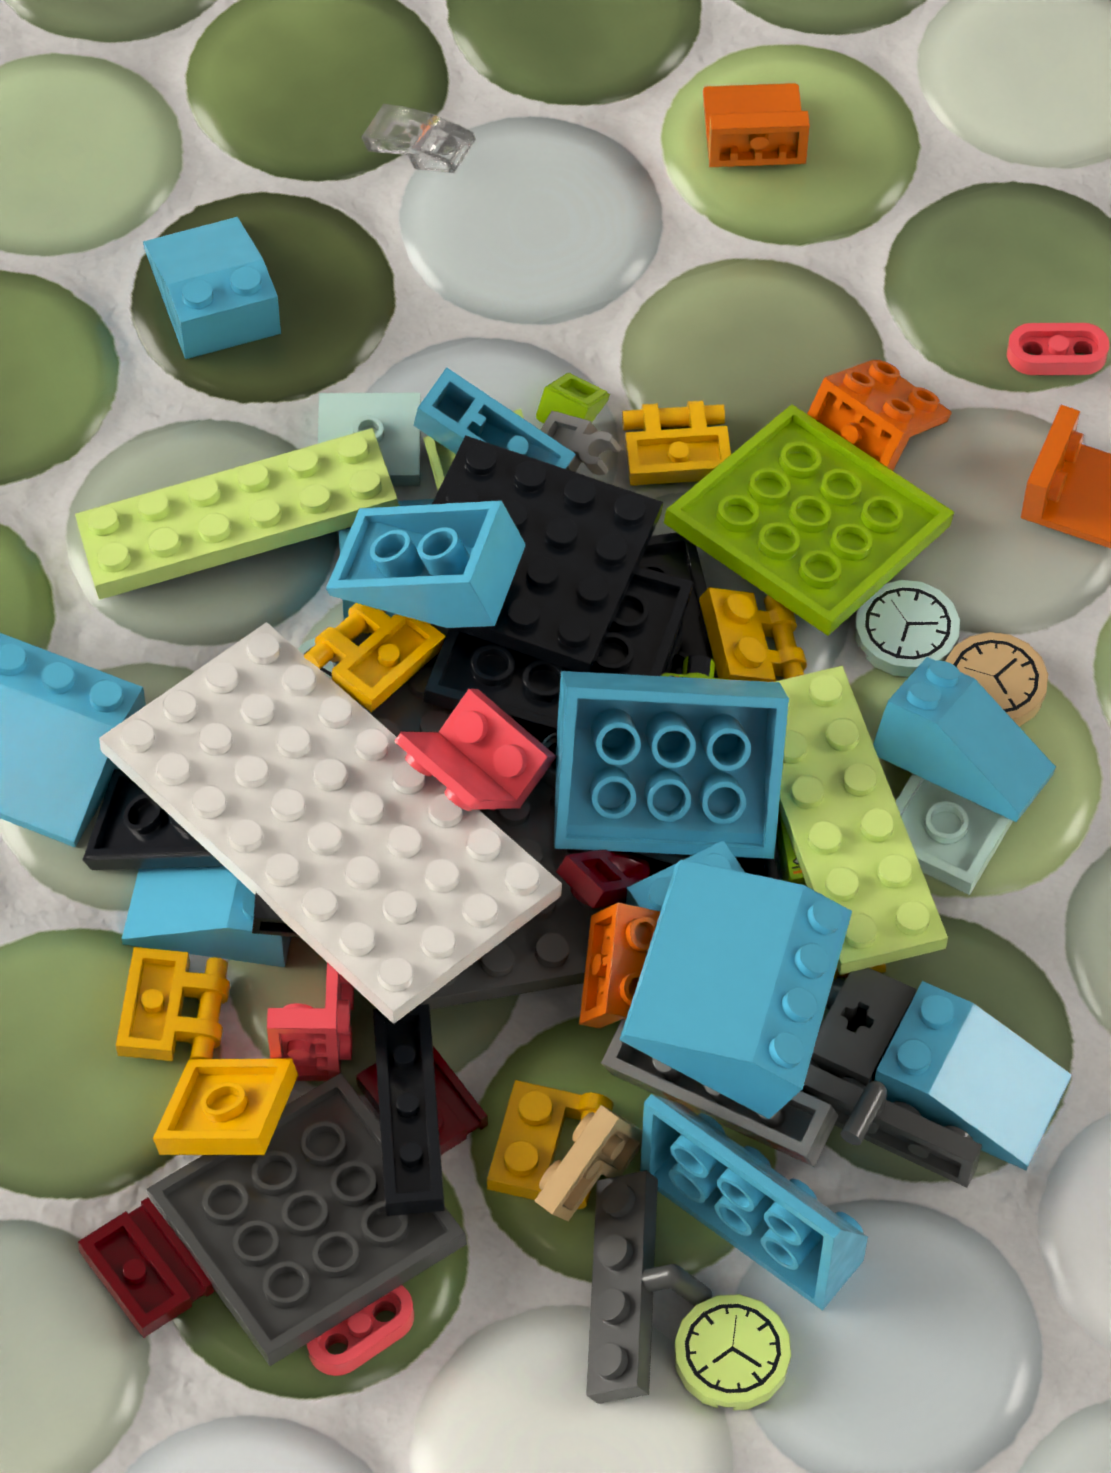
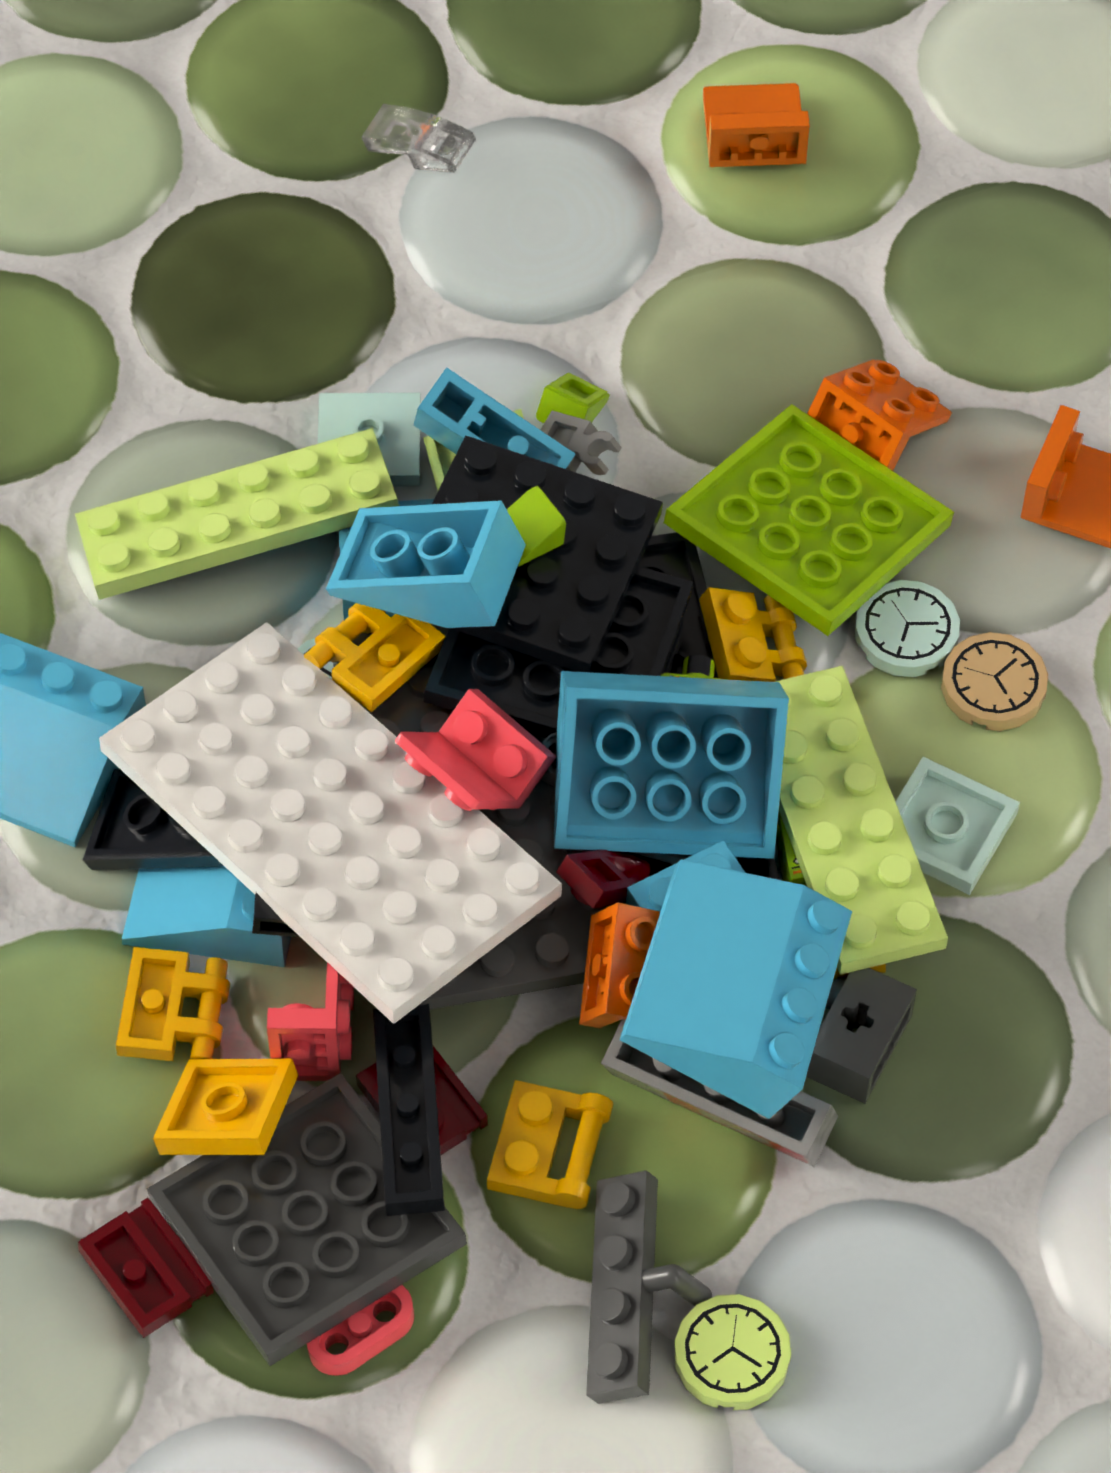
(214, 287): medium azure slope -> none
(537, 523): none -> lime slope
(602, 1146): tan plate -> none
(674, 454): yellow plate -> none
(749, 1202): medium azure slope -> none
(894, 1126): dark grey plate -> none
(961, 740): medium azure slope -> none
(972, 1075): medium azure slope -> none
(1056, 348): coral plate -> none

